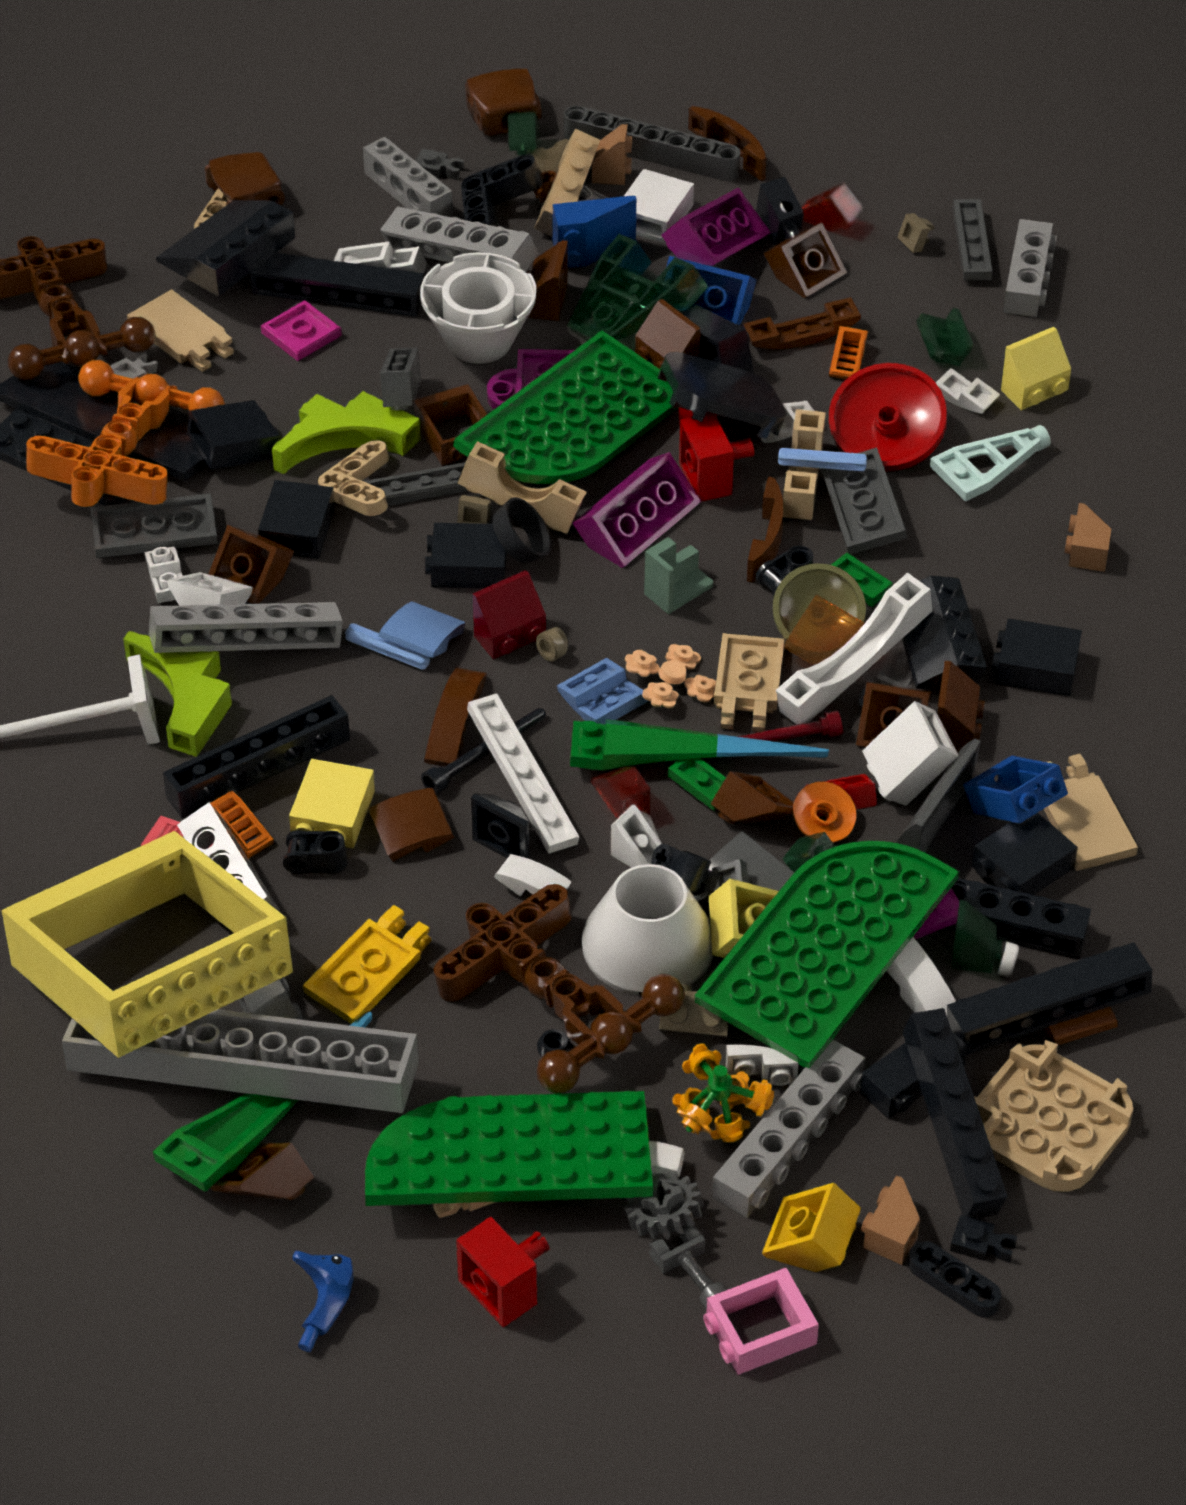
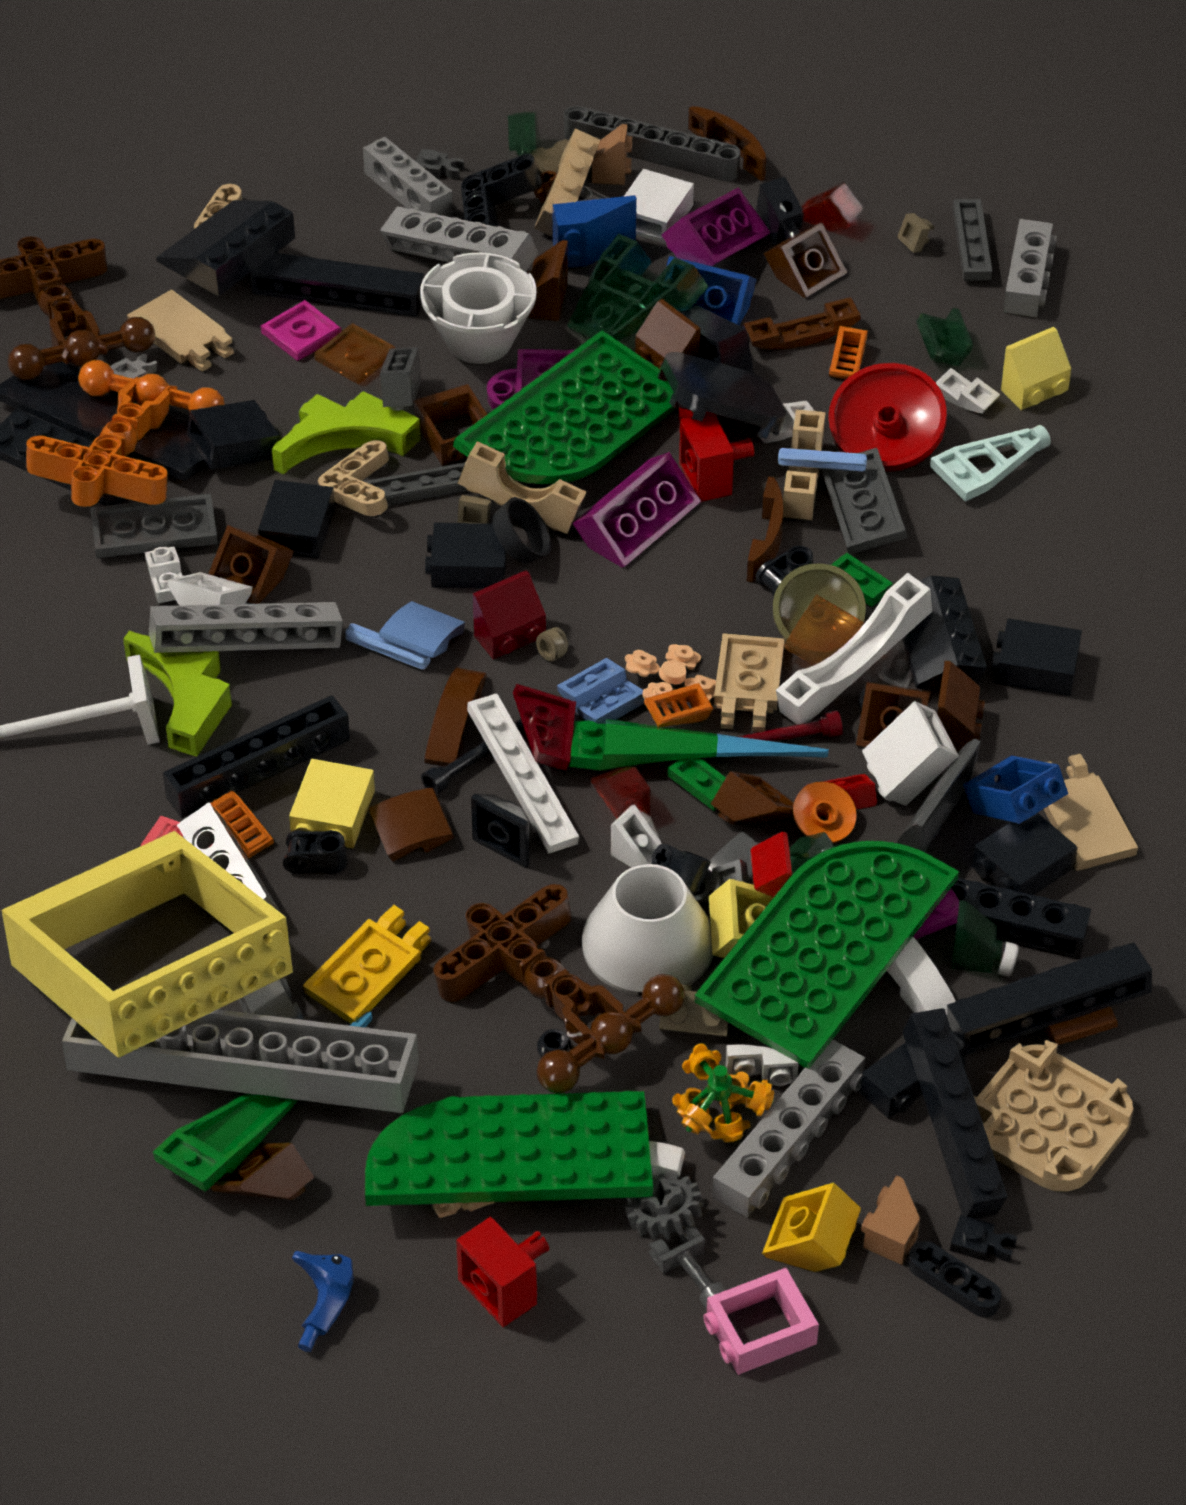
(245, 178): reddish brown piece -> none
(354, 353): none -> clear orange tile
(384, 256): white slope -> none
(496, 95): reddish brown piece -> none
(525, 874): white slope -> none
(547, 724): none -> dark red wing
(672, 576): sand green panel -> none
(693, 694): none -> orange slope
(771, 864): none -> red slope
(1090, 540): medium nougat slope -> none

